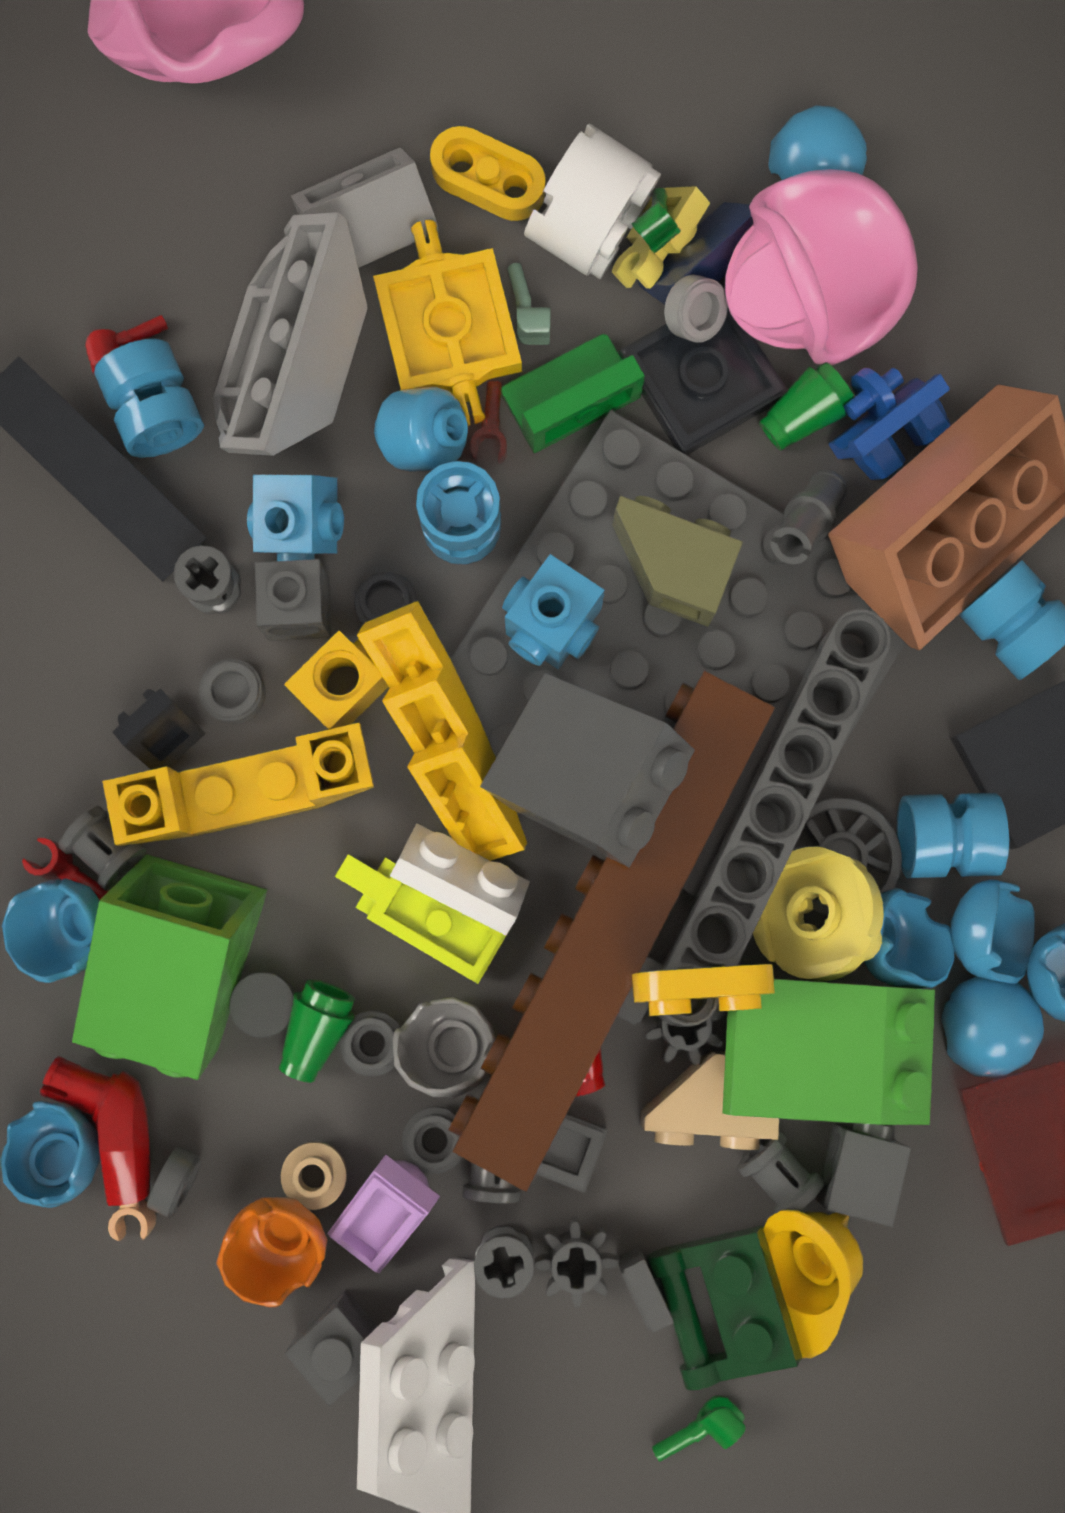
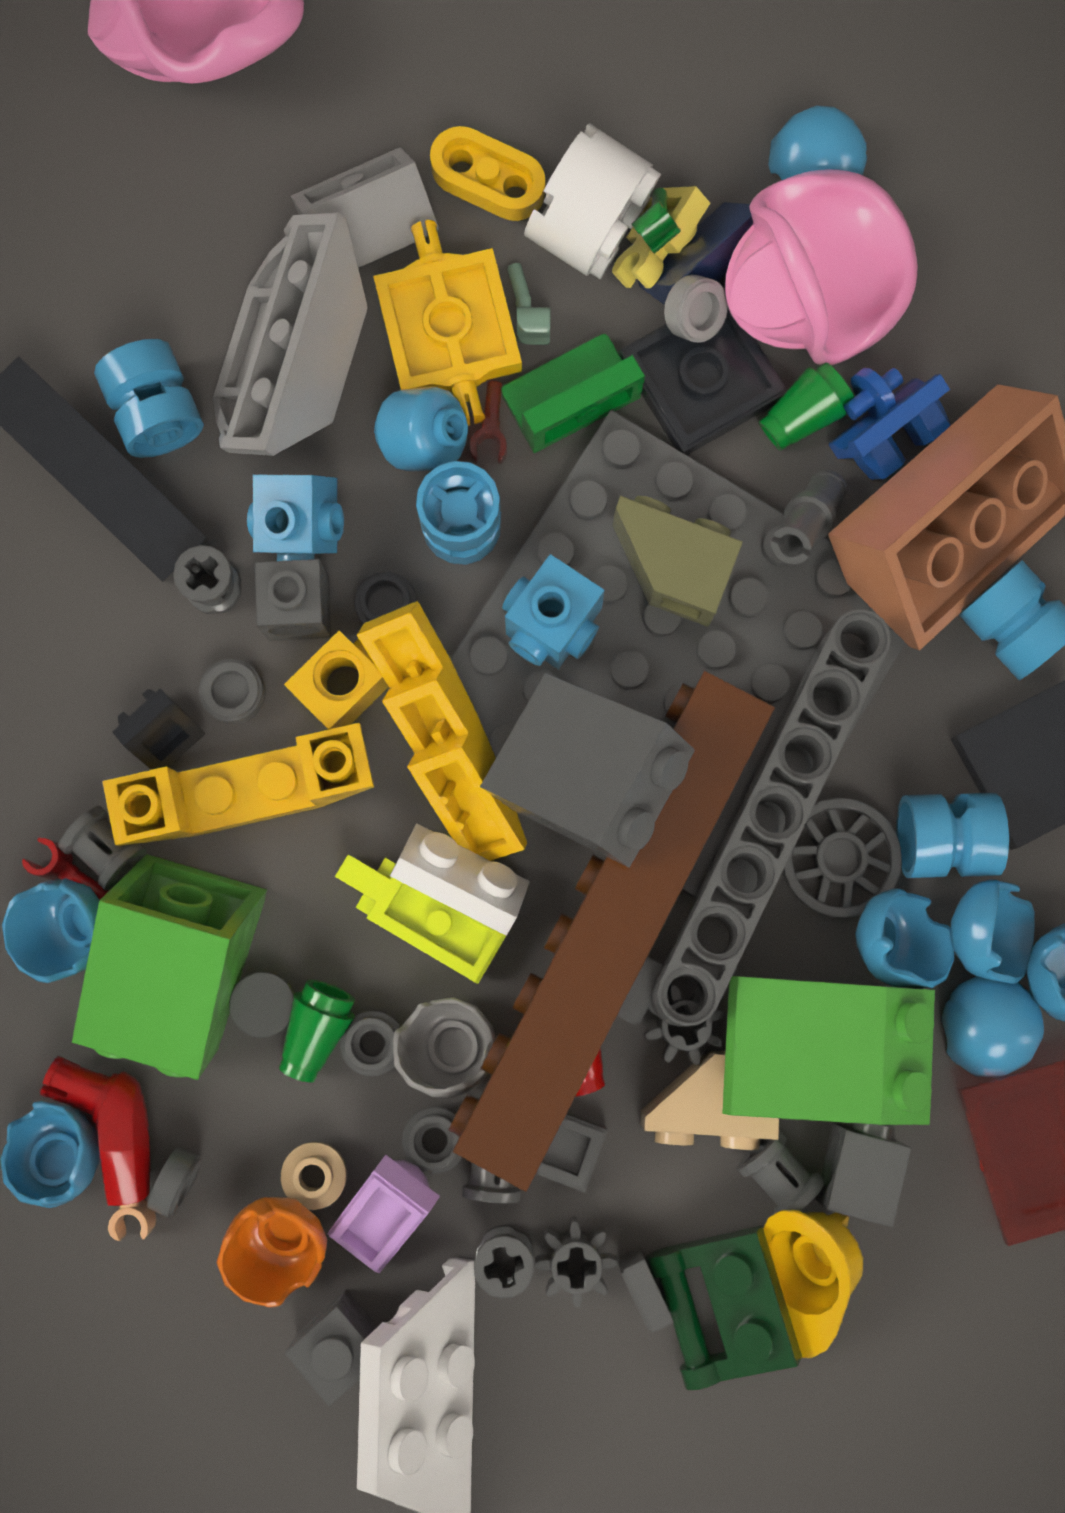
(105, 340): red hand -> none
(717, 1418): green hand -> none
(734, 986): yellow plate -> none
(849, 932): light yellow plate -> none

